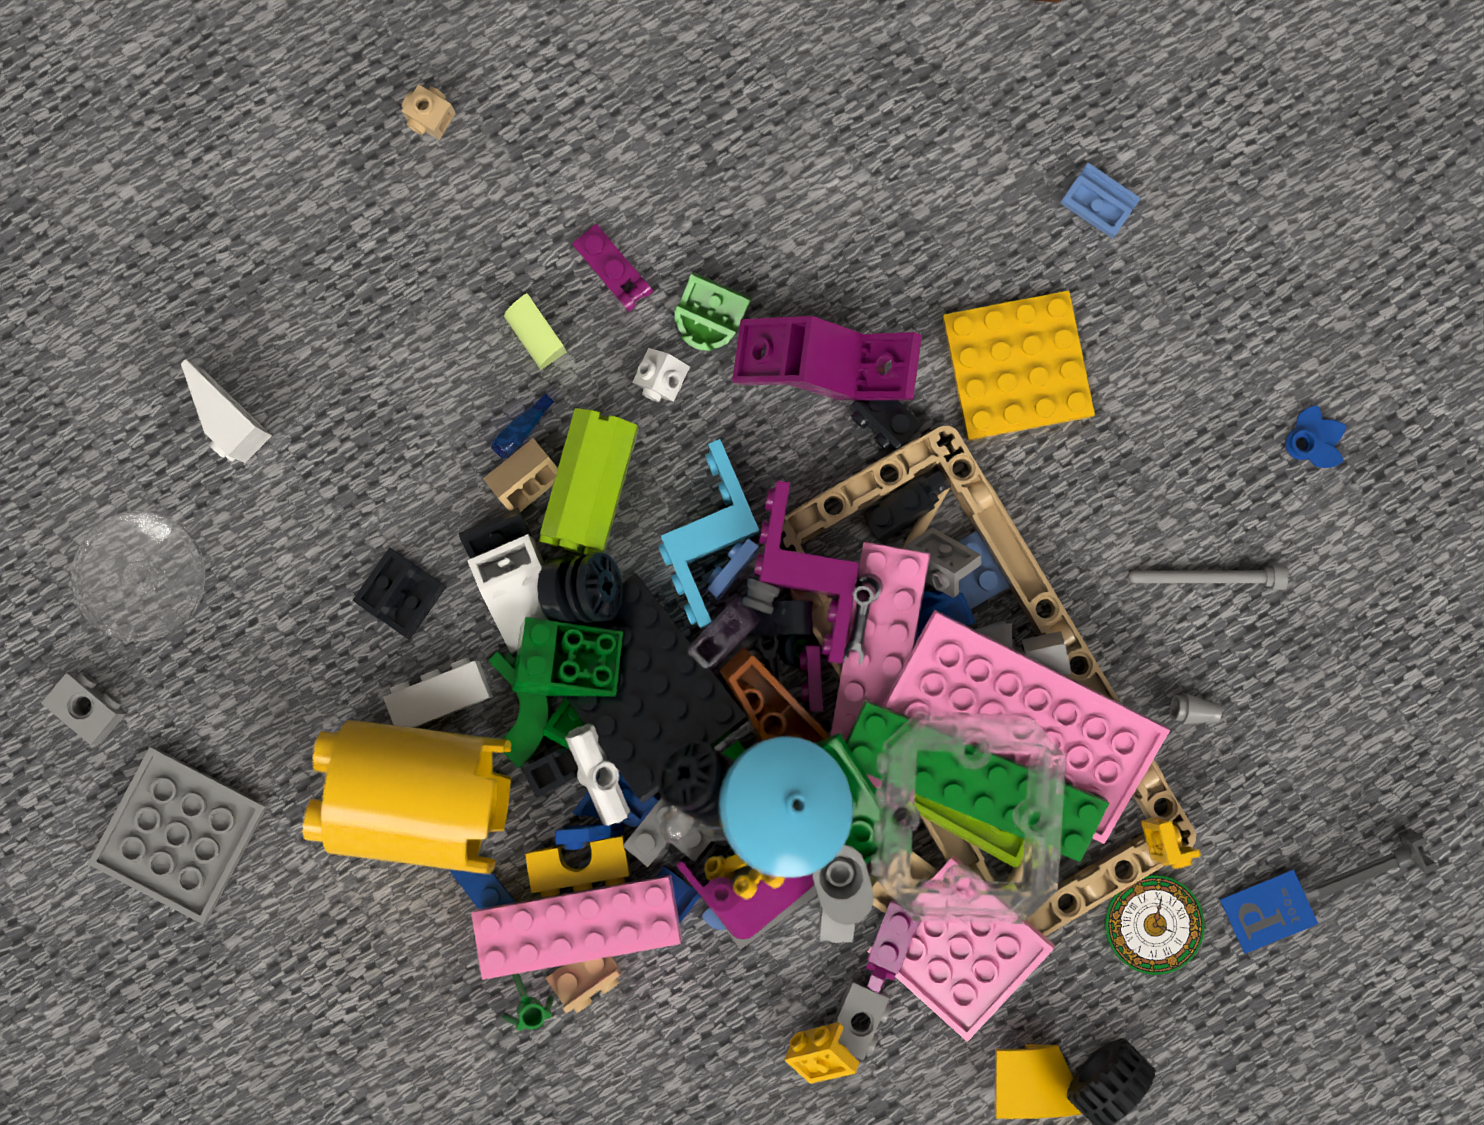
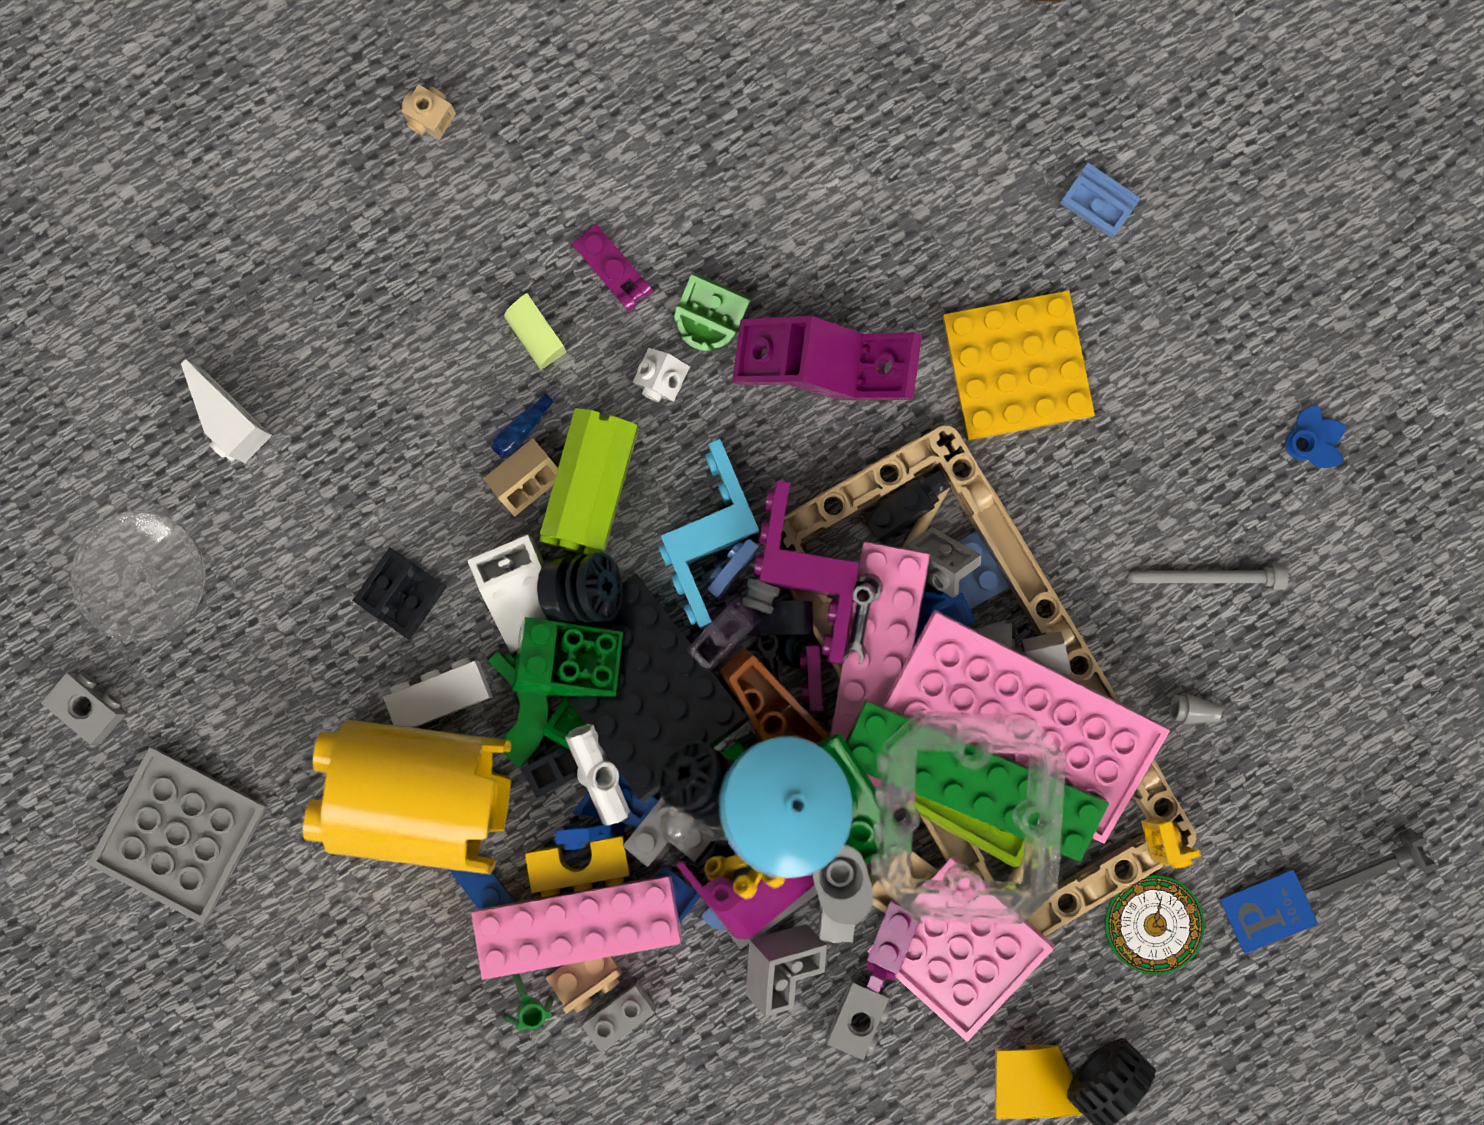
(494, 533): black plate -> none
(619, 1016): none -> light grey brick
(777, 964): none -> light grey brick
(819, 1054): yellow bracket -> none
(887, 419): black bracket -> none

